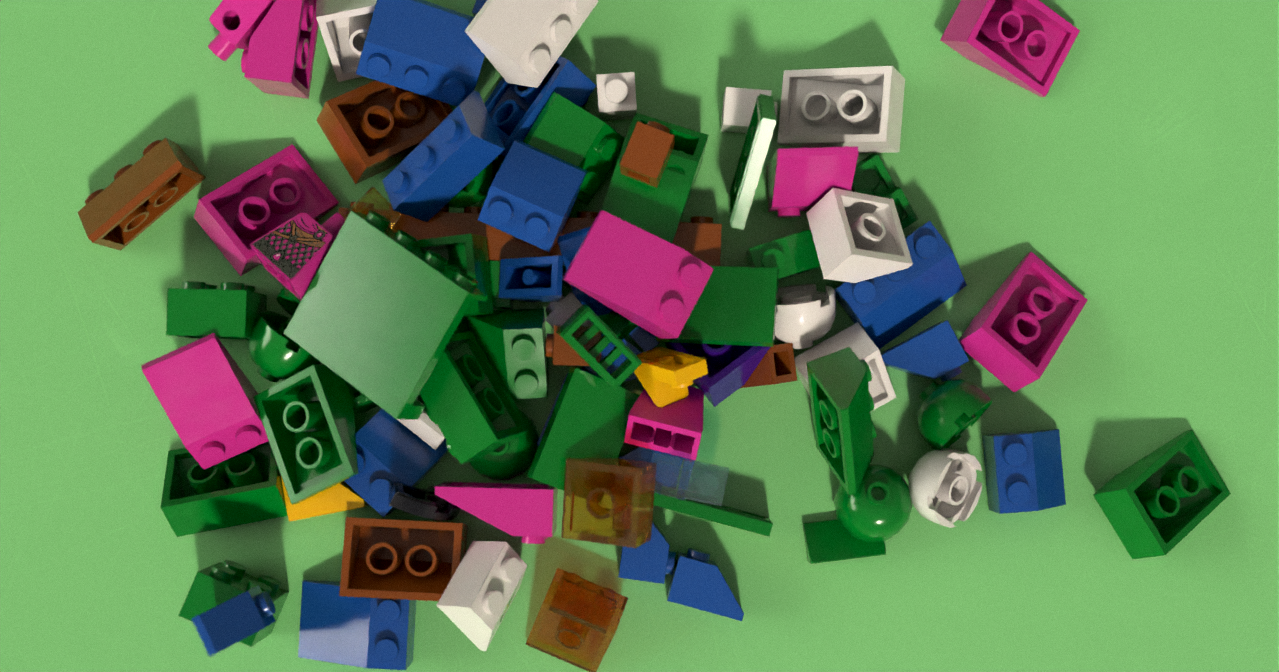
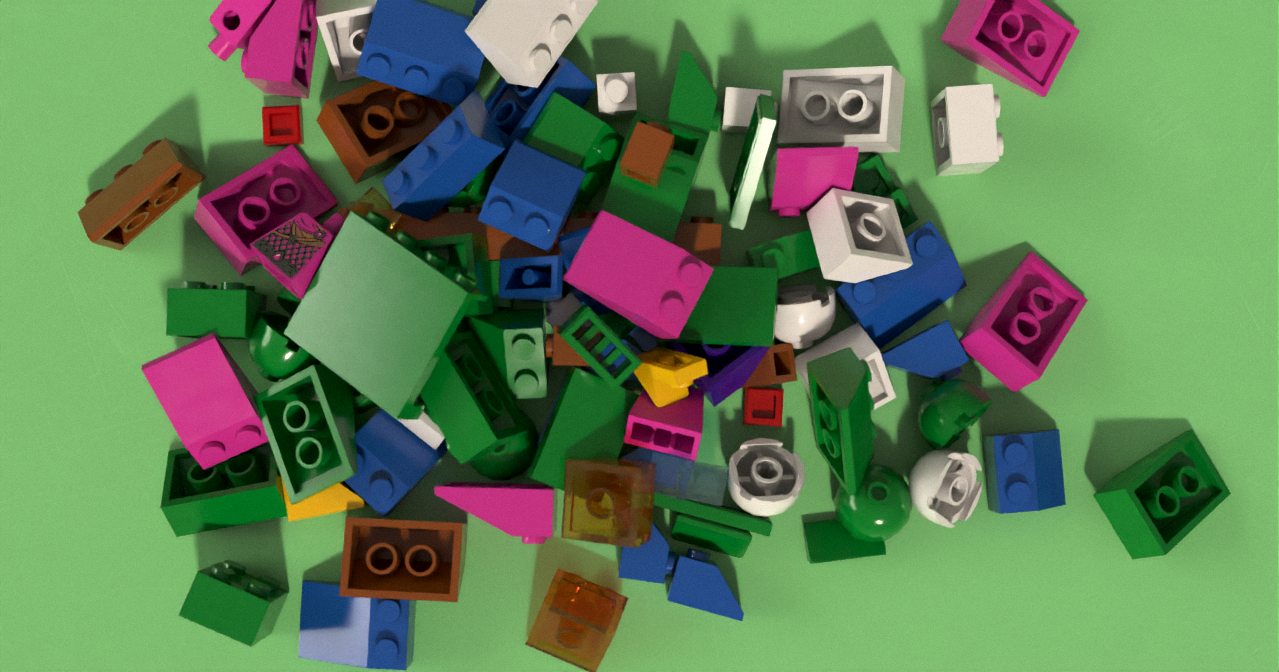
(234, 619): blue slope -> none
(282, 125): none -> red tile
(421, 502): black tile -> none
(483, 590): white slope -> none
(693, 99): none -> green slope
(710, 535): none -> green slope
(763, 406): none -> red tile
(765, 477): none -> white cylinder
(966, 129): none -> white brick

